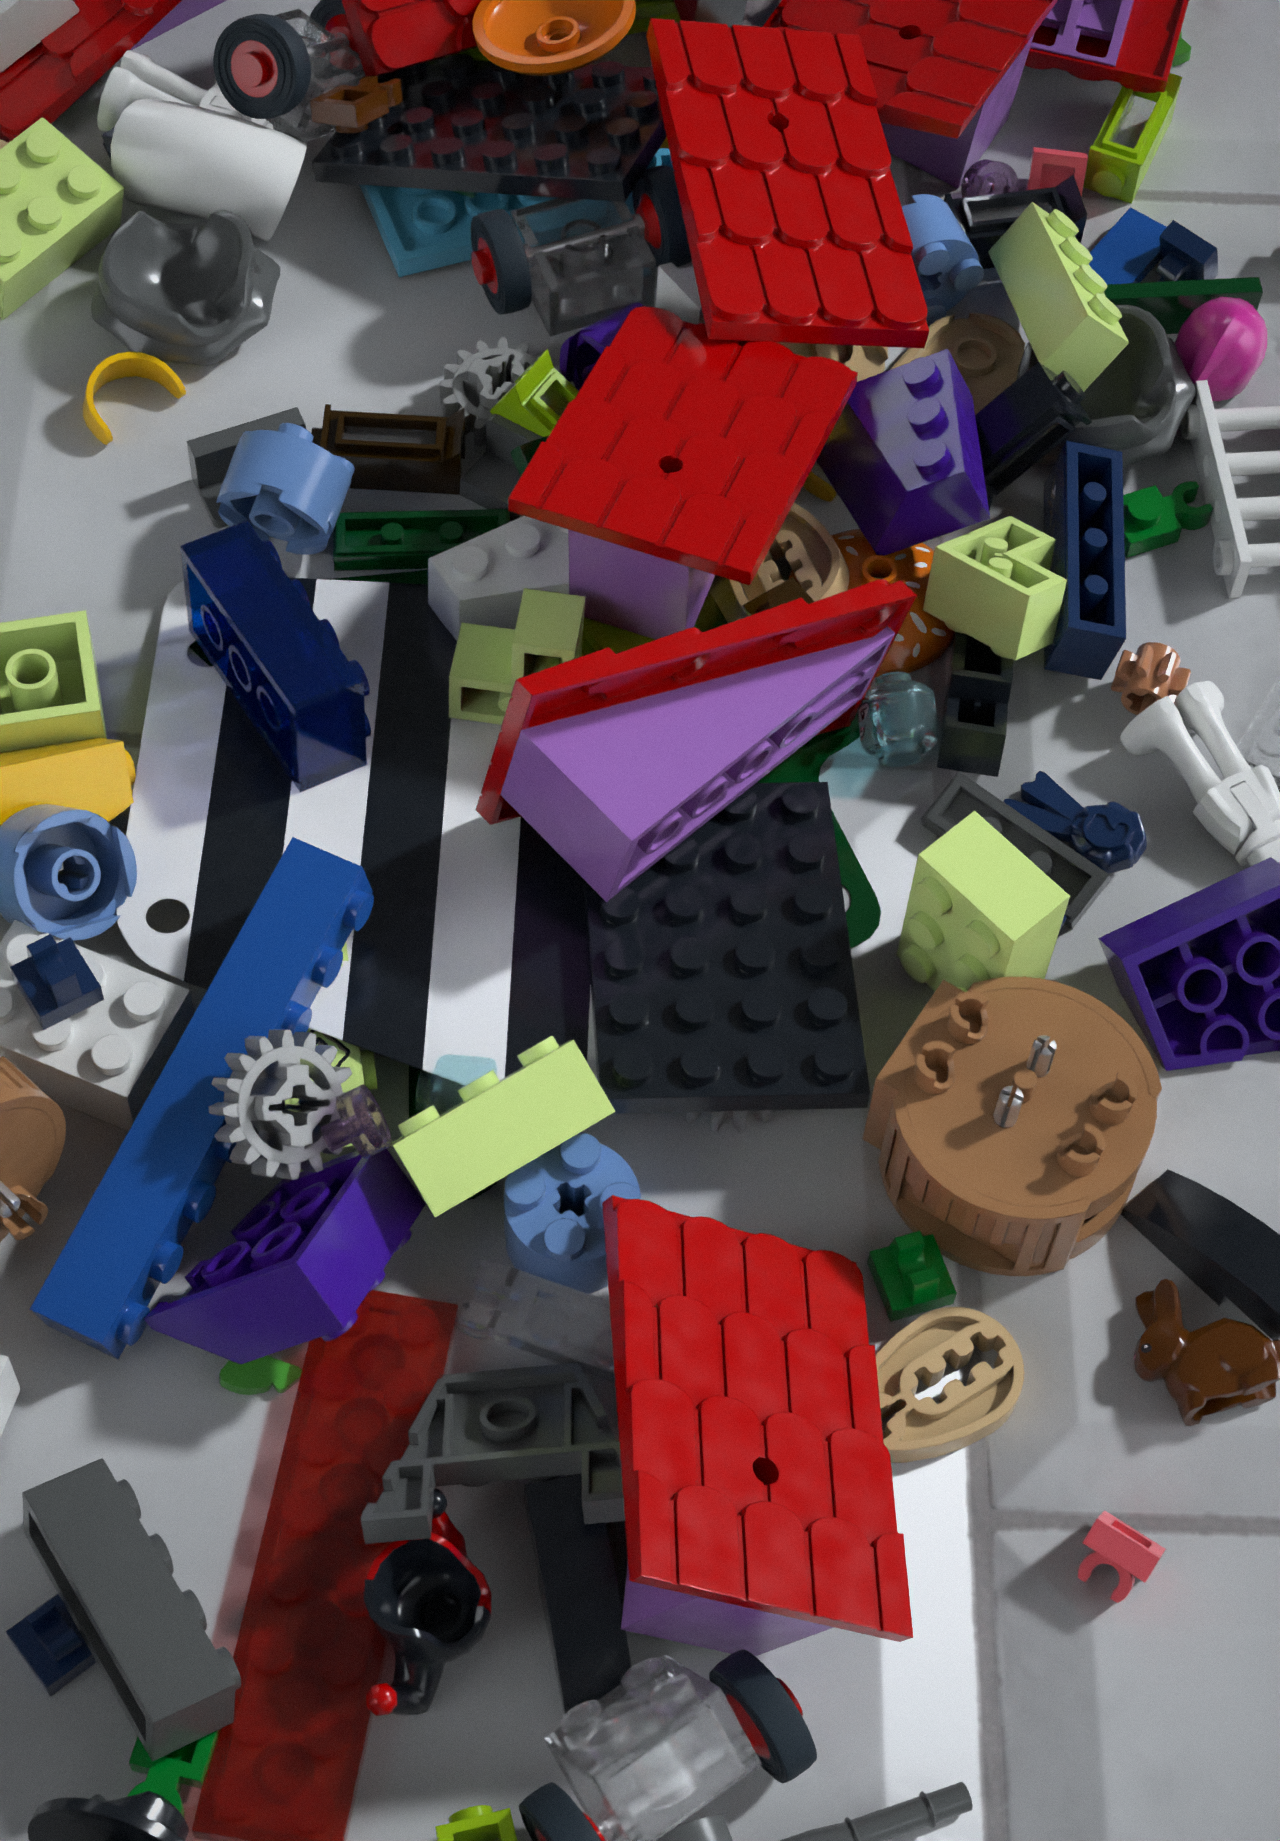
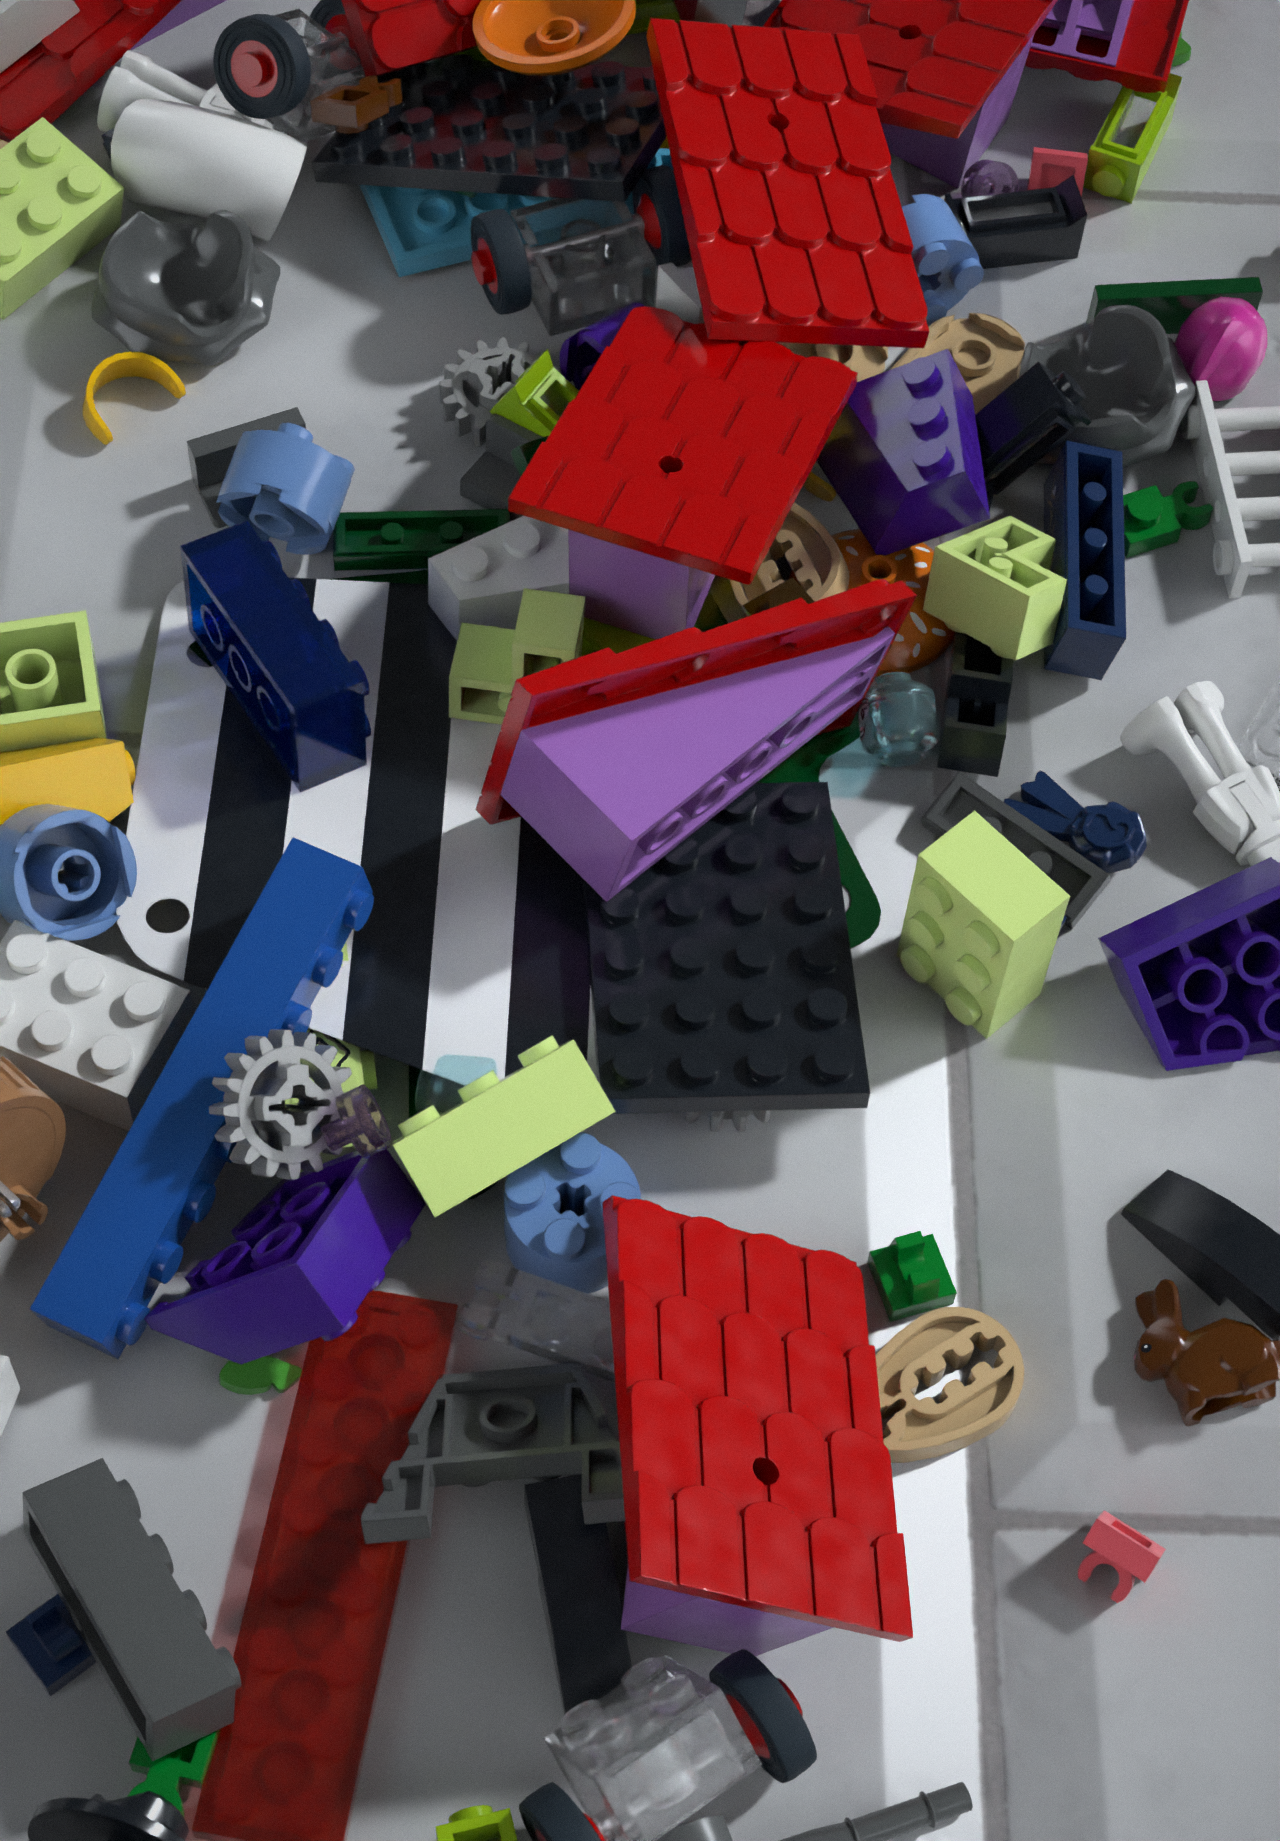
(56, 980): dark blue tile -> none
(397, 449): dark brown window -> none
(429, 1609): black piece -> none
(1014, 1122): medium nougat piece -> none
(1058, 295): yellowish green brick -> none
(1128, 249): blue tile -> none
(1149, 676): nougat gear -> none
(1185, 255): dark blue tile -> none

